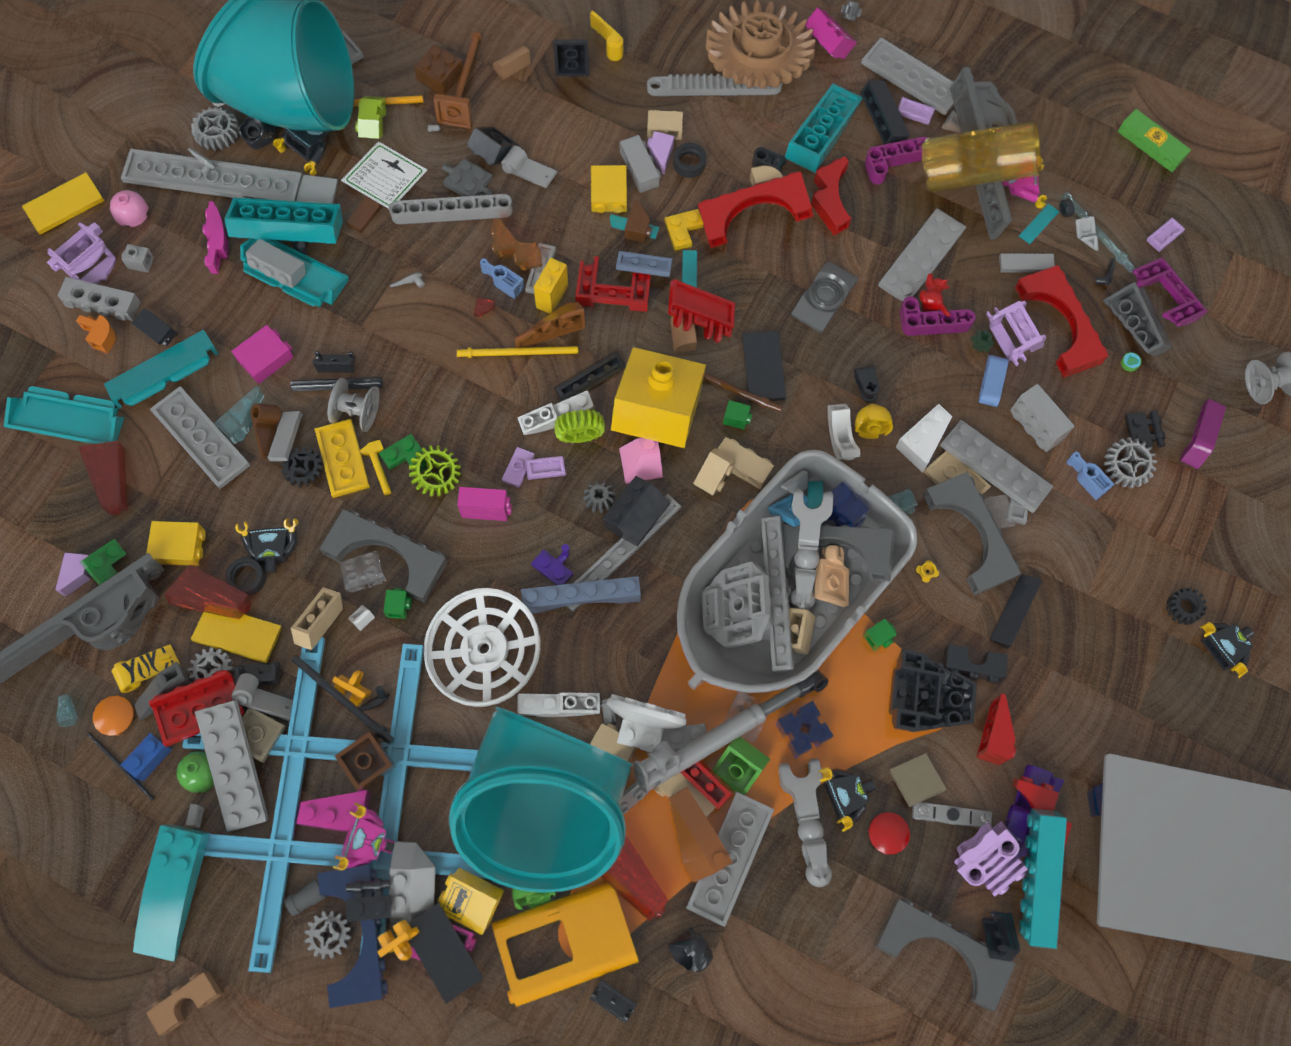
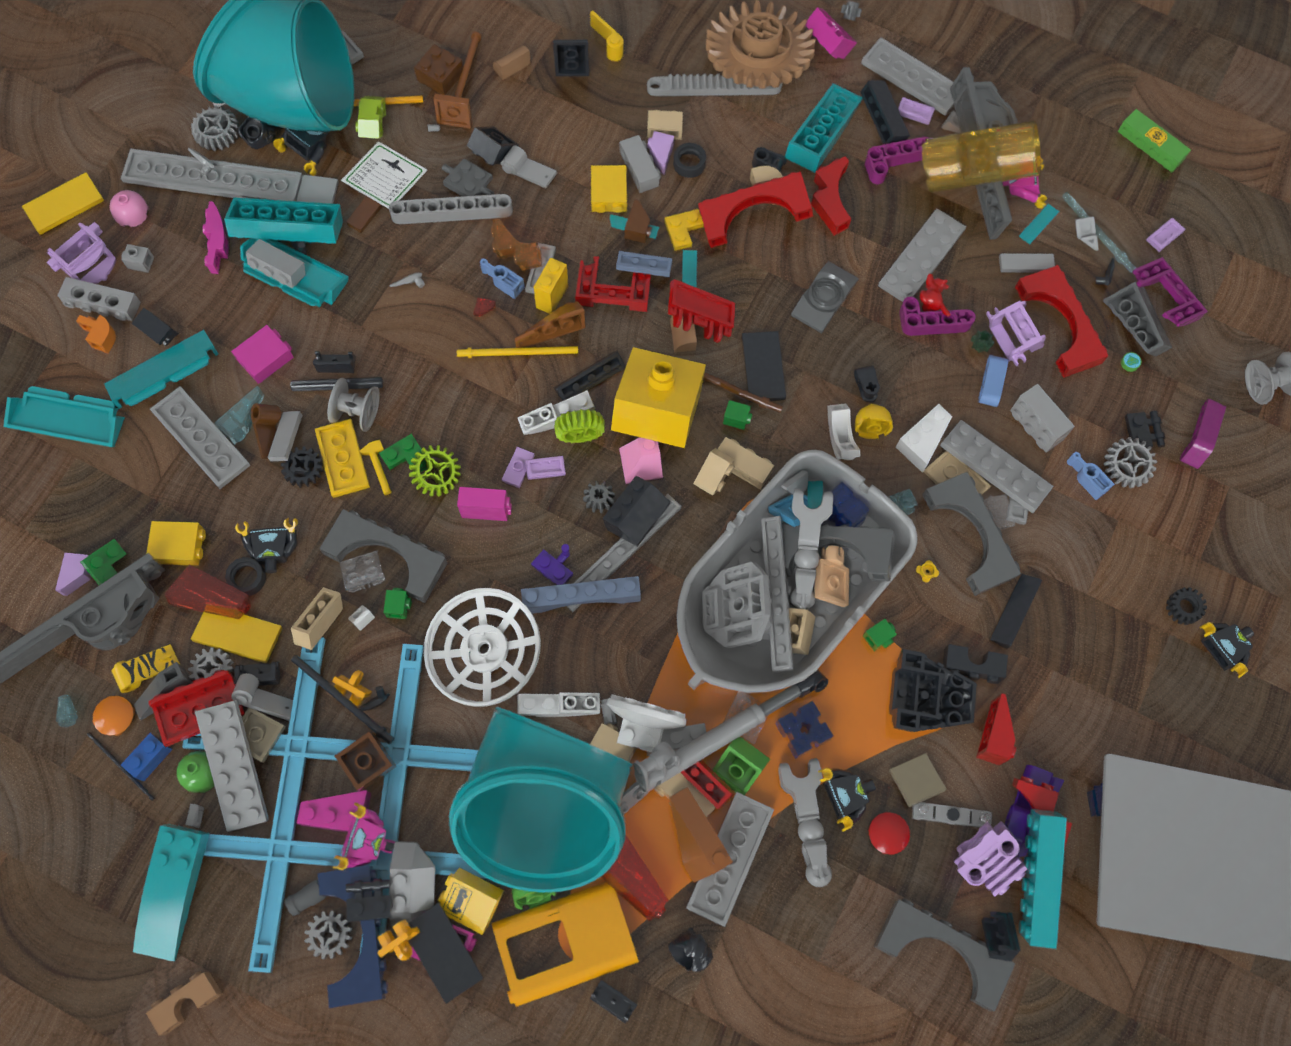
(107, 473): clear red slope -> none
(1066, 208): black tile -> none

